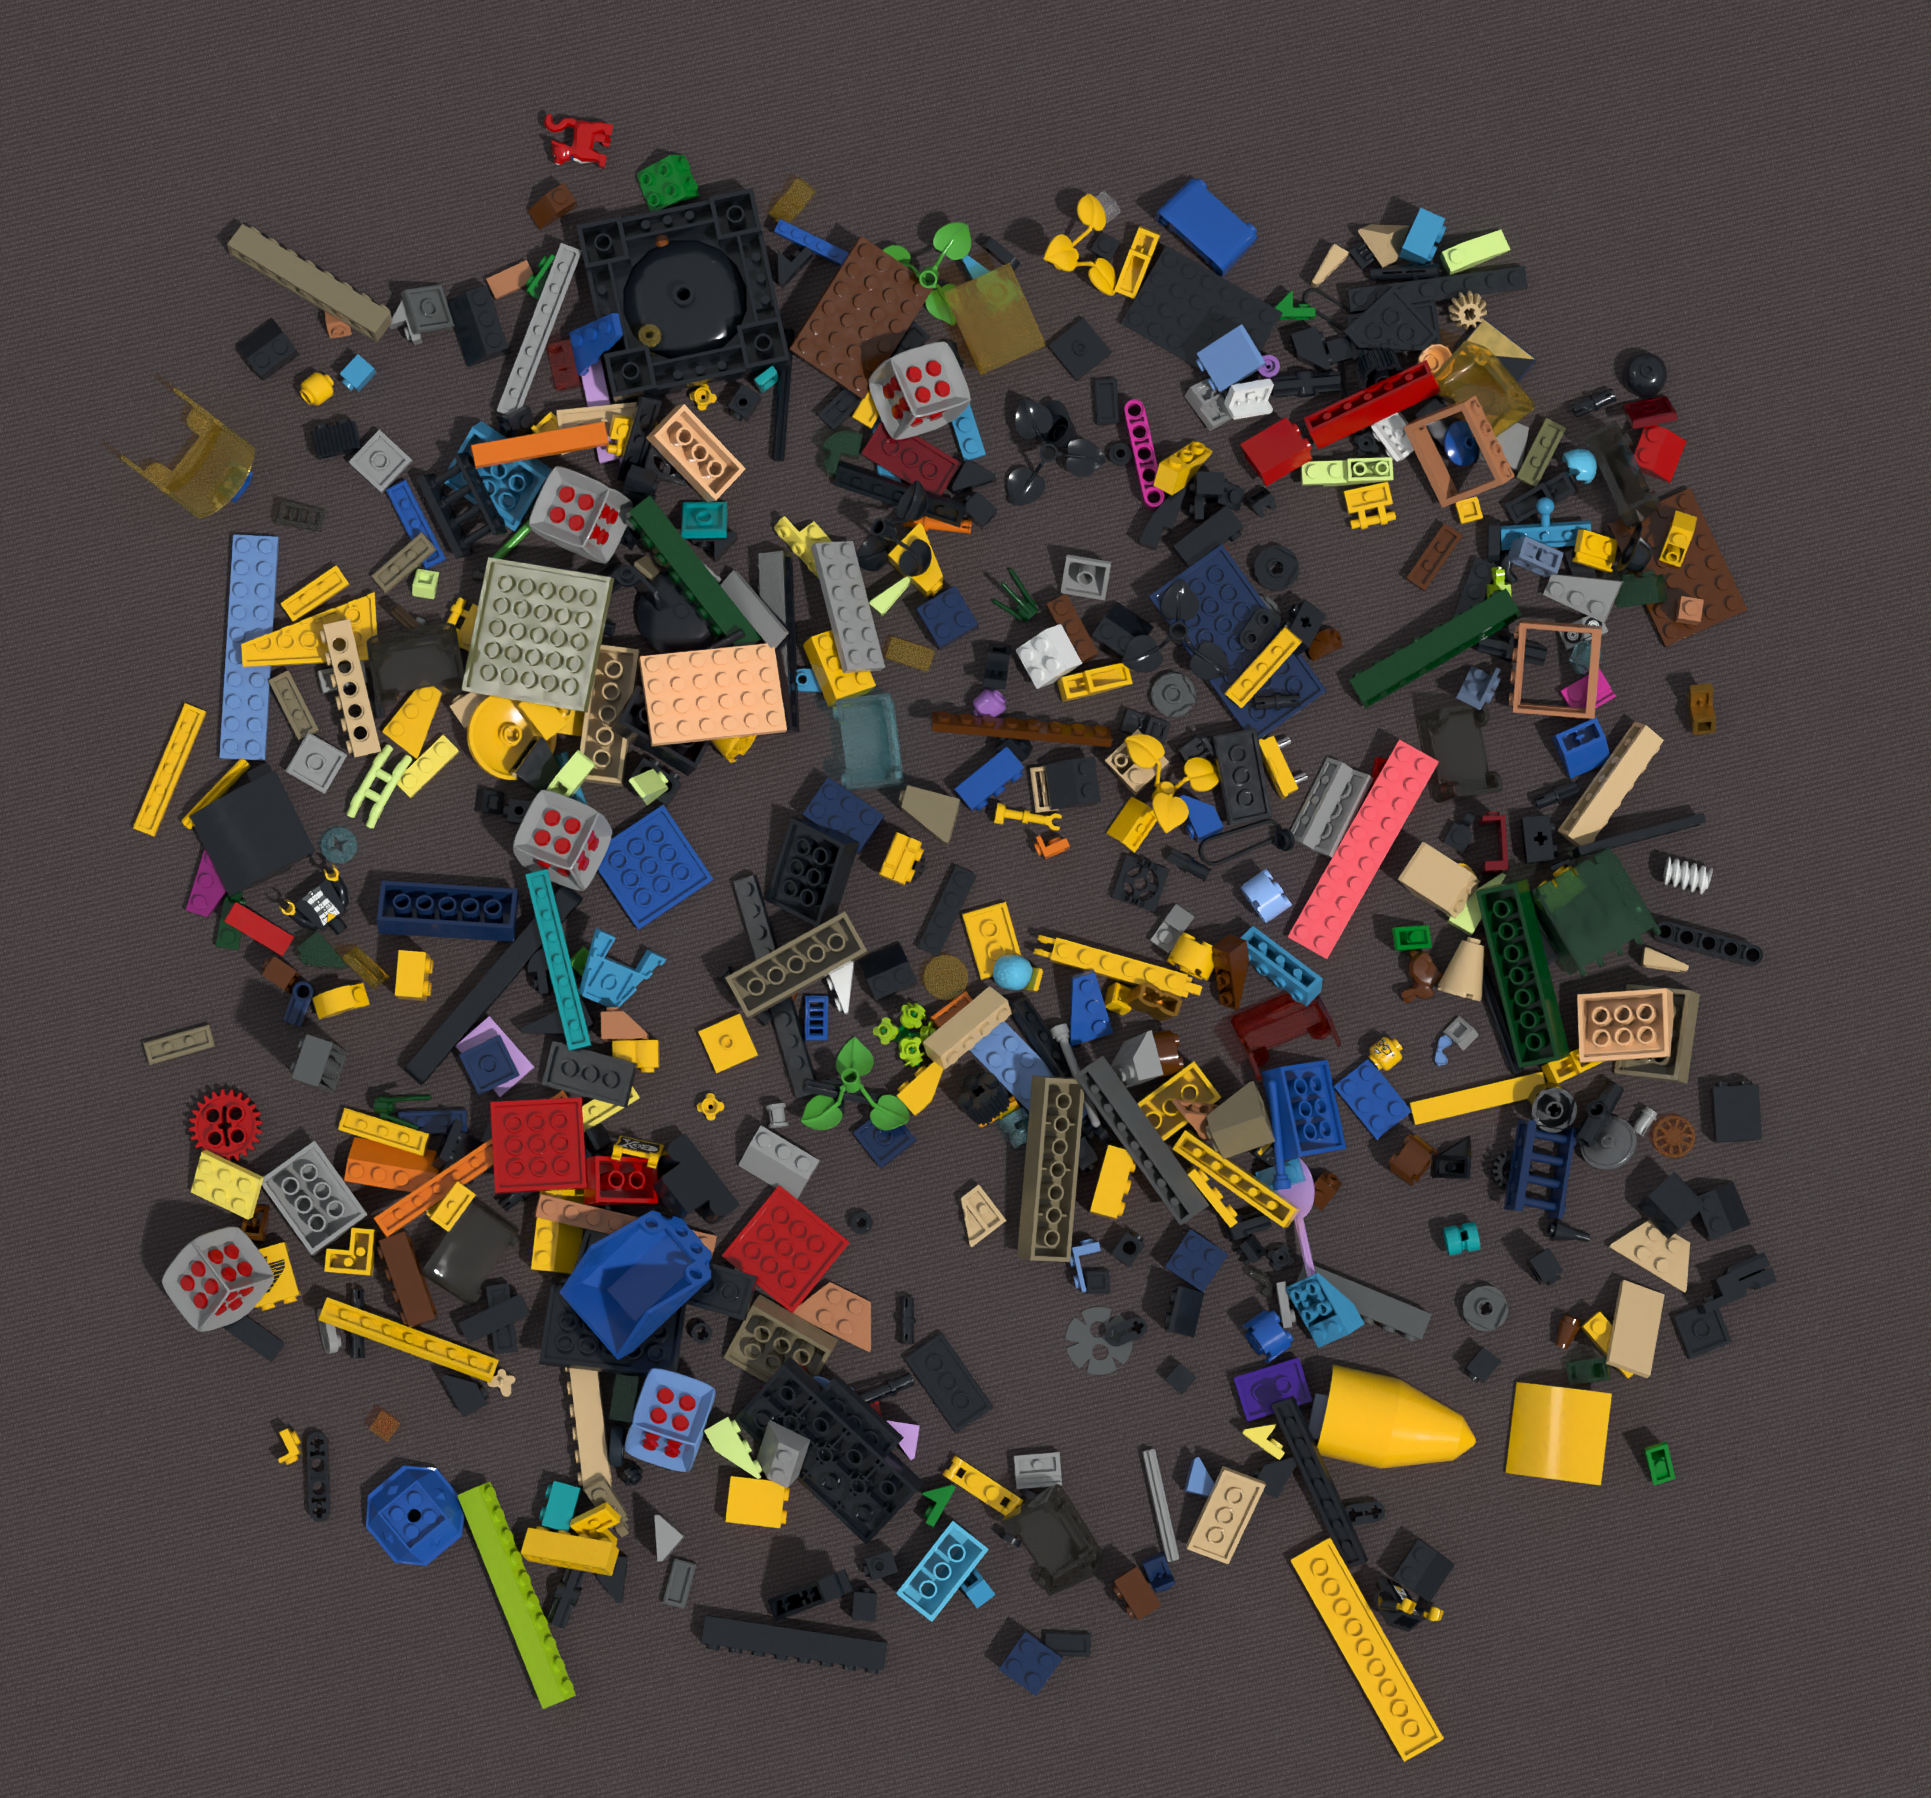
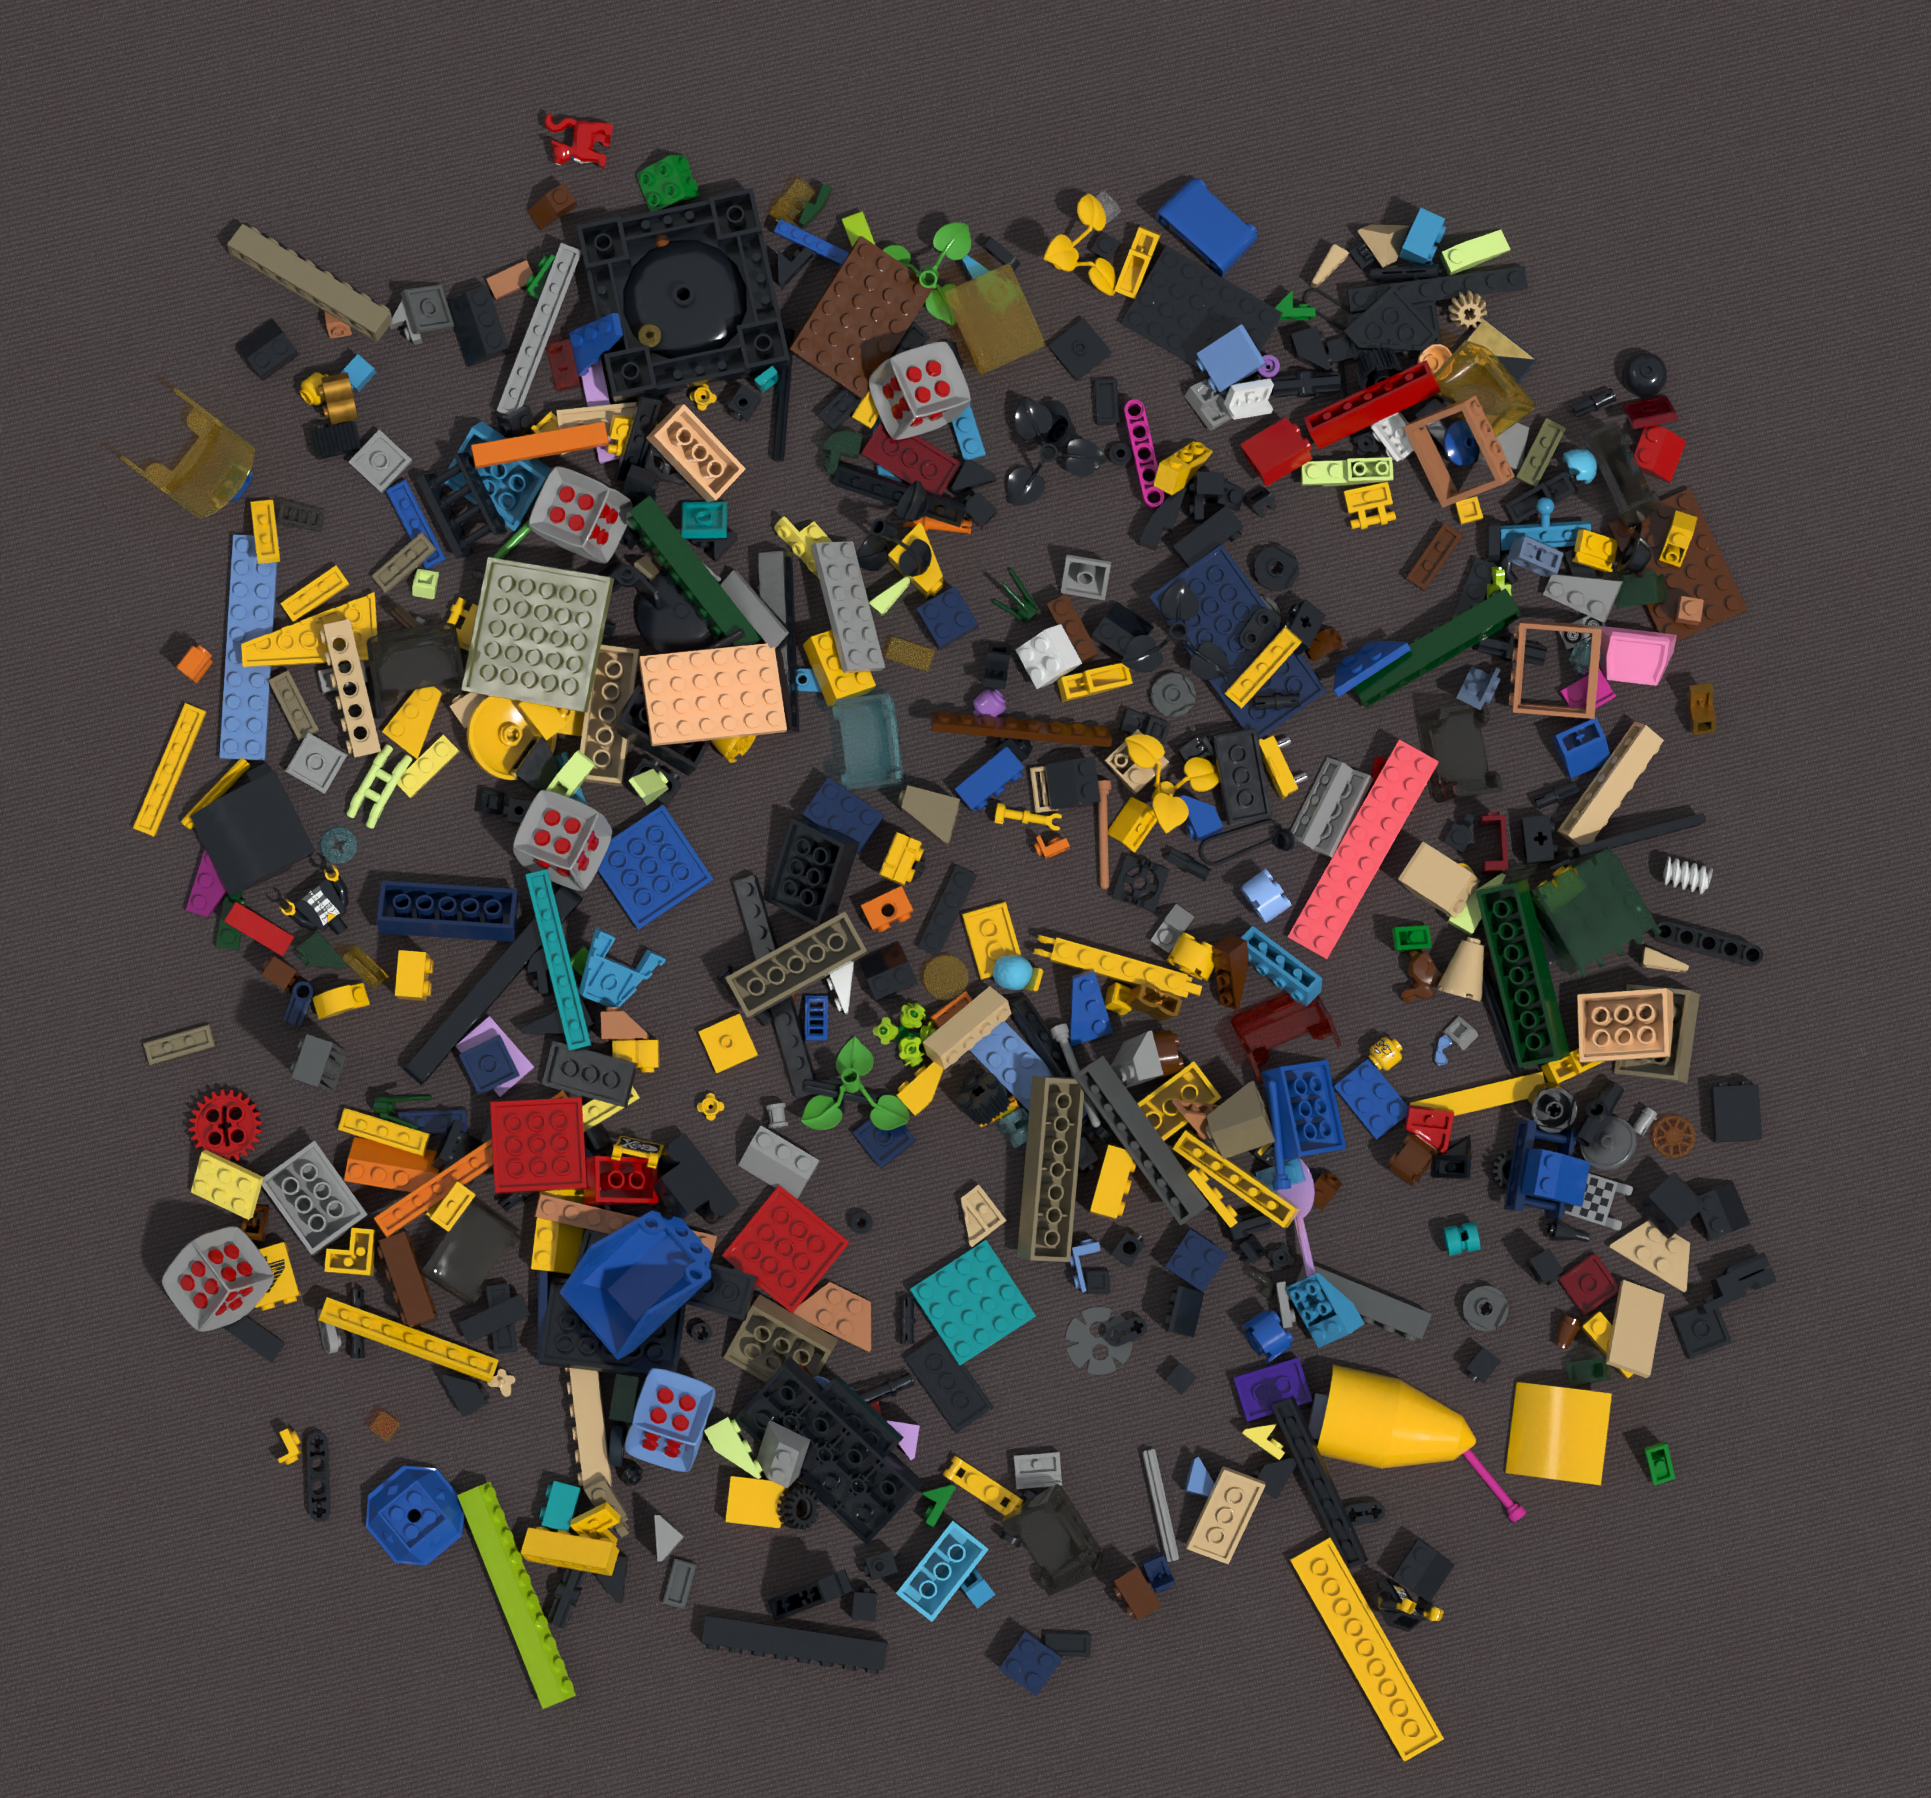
(195, 663): none -> orange brick
(265, 531): none -> yellow plate
(339, 398): none -> pearl gold brick
(543, 1296): none -> dark blue tile
(788, 1508): none -> black tyre
(811, 210): none -> dark green slope
(856, 226): none -> lime slope
(895, 898): none -> orange brick
(972, 1303): none -> teal plate
(1104, 787): none -> nougat piece
(1365, 663): none -> blue wing
(1431, 1125): none -> red wing
(1514, 1510): none -> dark pink piece
(1555, 1177): none -> blue slope
(1589, 1284): none -> dark red tile
(1598, 1200): none -> light grey flag
(1635, 655): none -> bright pink helmet

